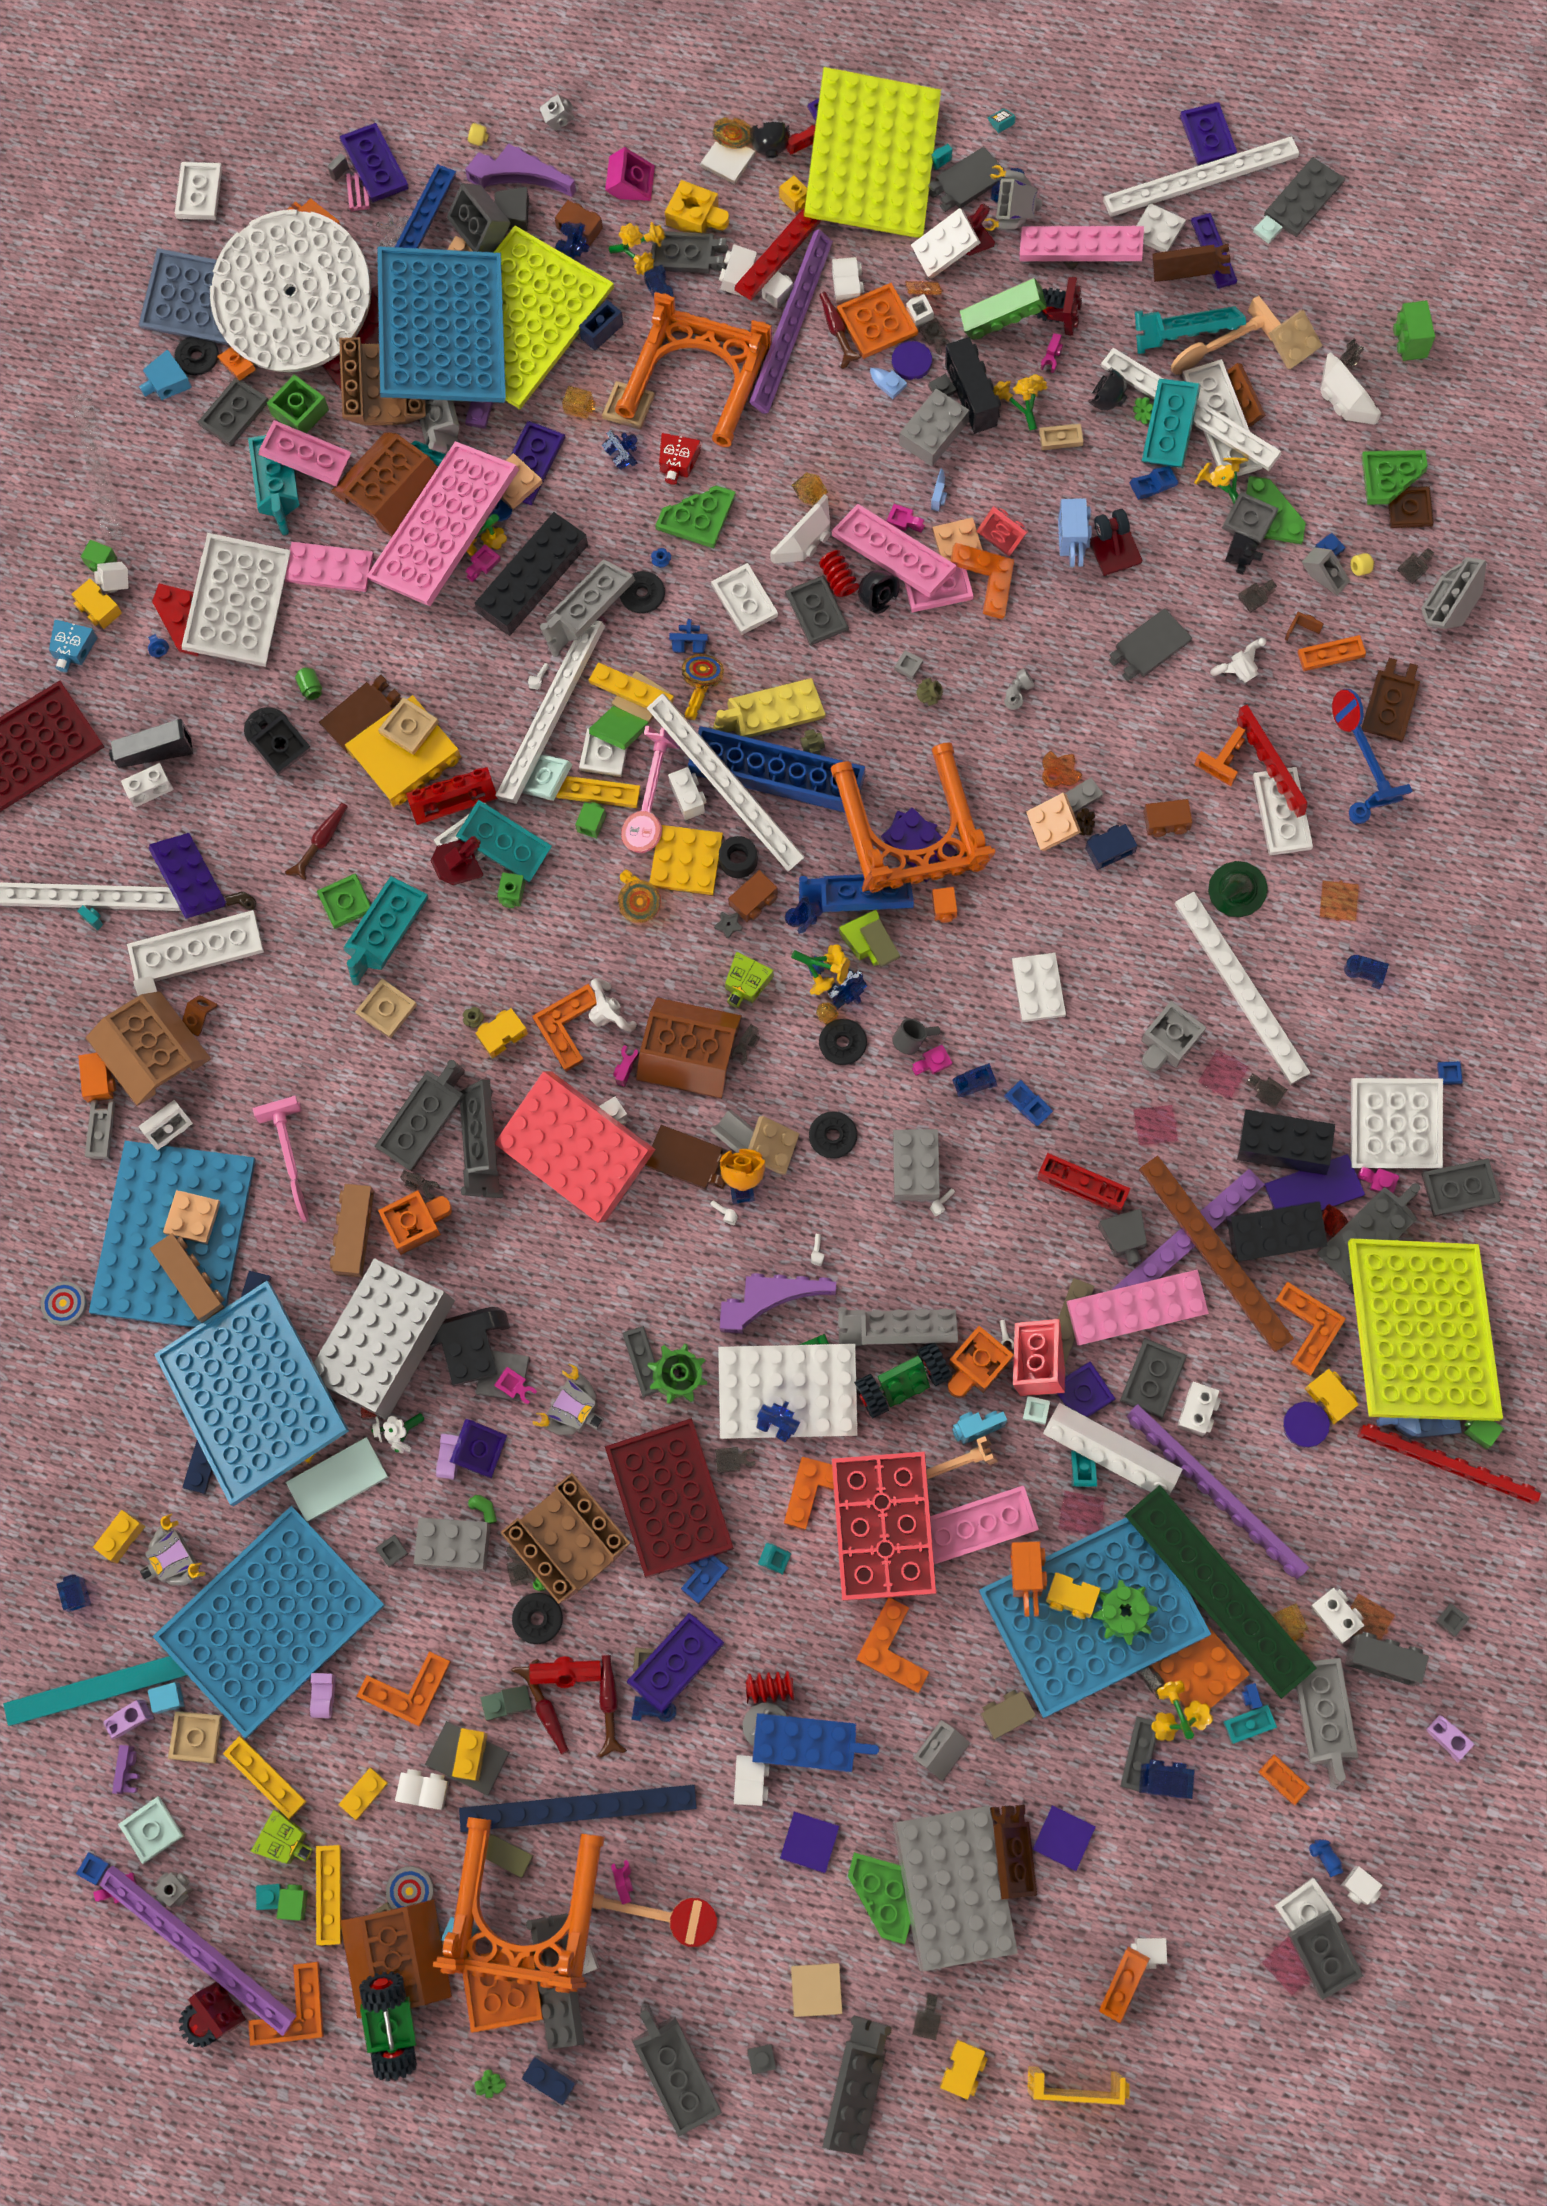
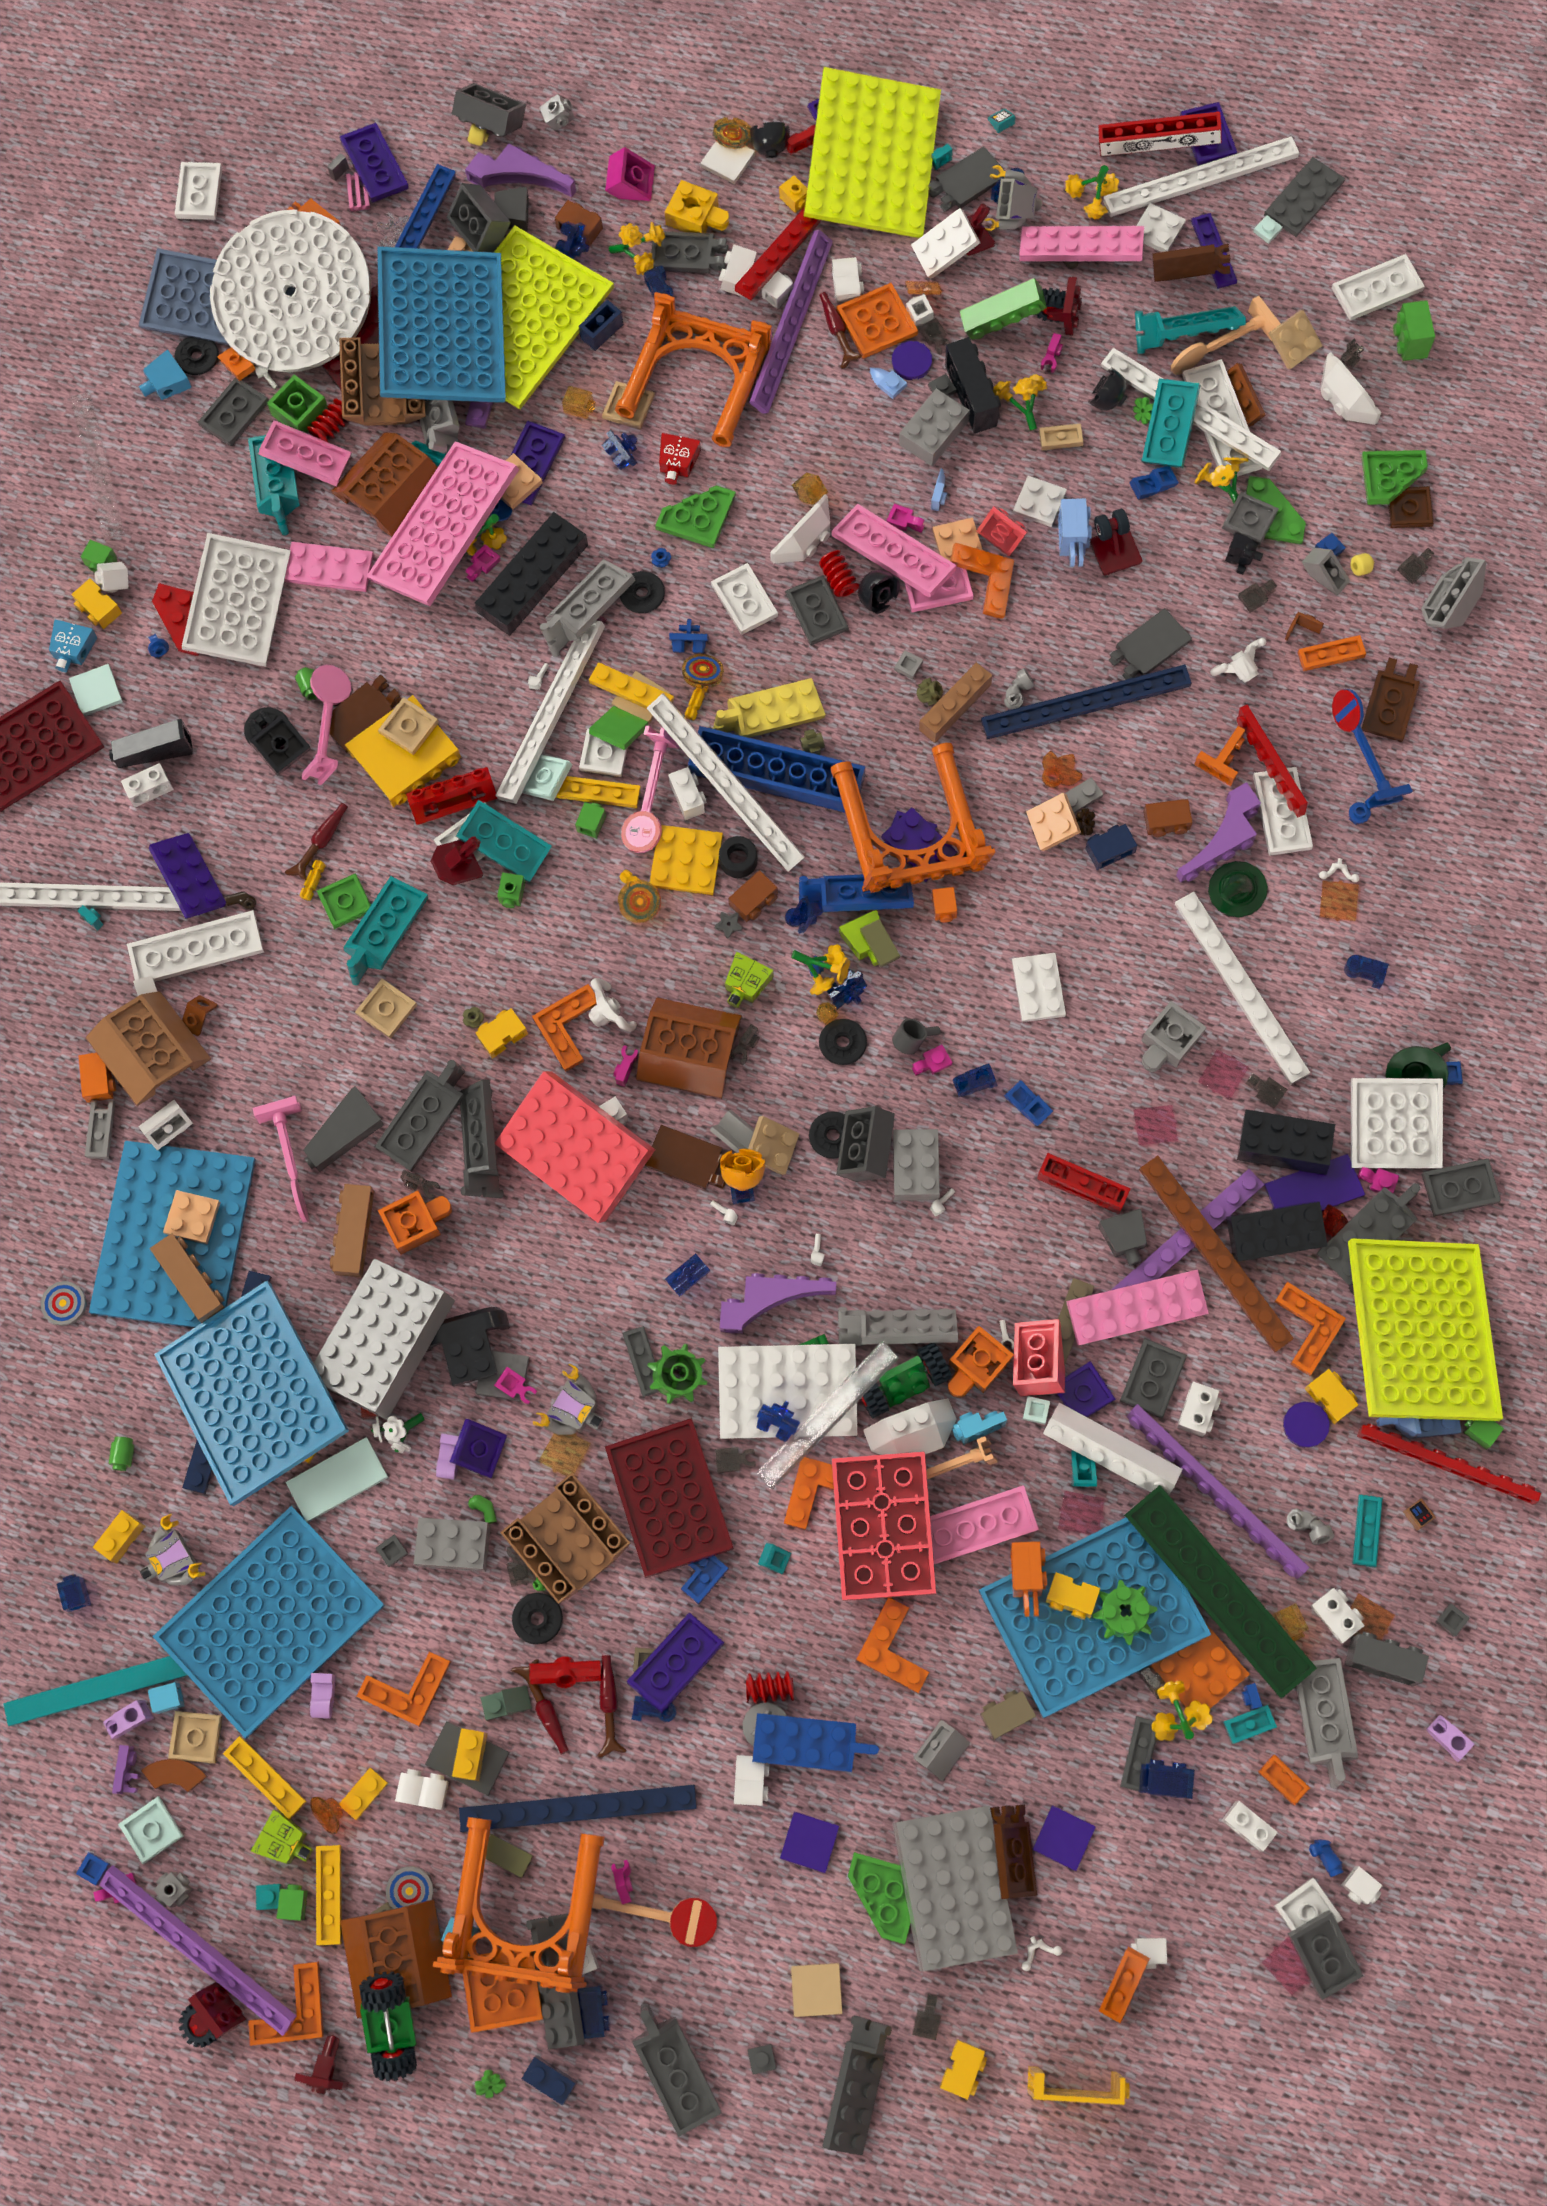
(95, 690): none -> light aqua tile
(121, 1453): none -> bright green brick
(174, 1772): none -> dark orange tile
(261, 372): none -> white hand
(312, 880): none -> yellow axle
(323, 2071): none -> dark red piece
(327, 1813): none -> clear orange piece
(328, 421): none -> red piece
(332, 688): none -> bright pink piece
(342, 1131): none -> dark grey slope
(488, 109): none -> dark grey brick
(564, 1453): none -> clear yellow piece
(592, 2011): none -> clear blue brick
(687, 1275): none -> clear blue hips
(827, 1415): none -> clear tile
(865, 1144): none -> dark grey brick
(913, 1430): none -> white wedge
(955, 702): none -> medium nougat brick
(1039, 501): none -> white plate
(1057, 1950): none -> white piece
(1086, 702): none -> dark blue plate
(1105, 185): none -> yellow plant
(1160, 134): none -> red brick
(1232, 835): none -> medium lavender arch
(1249, 1826): none -> white brick
(1302, 1520): none -> light grey arm
(1323, 874): none -> white piece
(1367, 1531): none -> teal tile
(1377, 287): none -> white plate
(1419, 1063): none -> dark green piece
(1419, 1514): none -> slope

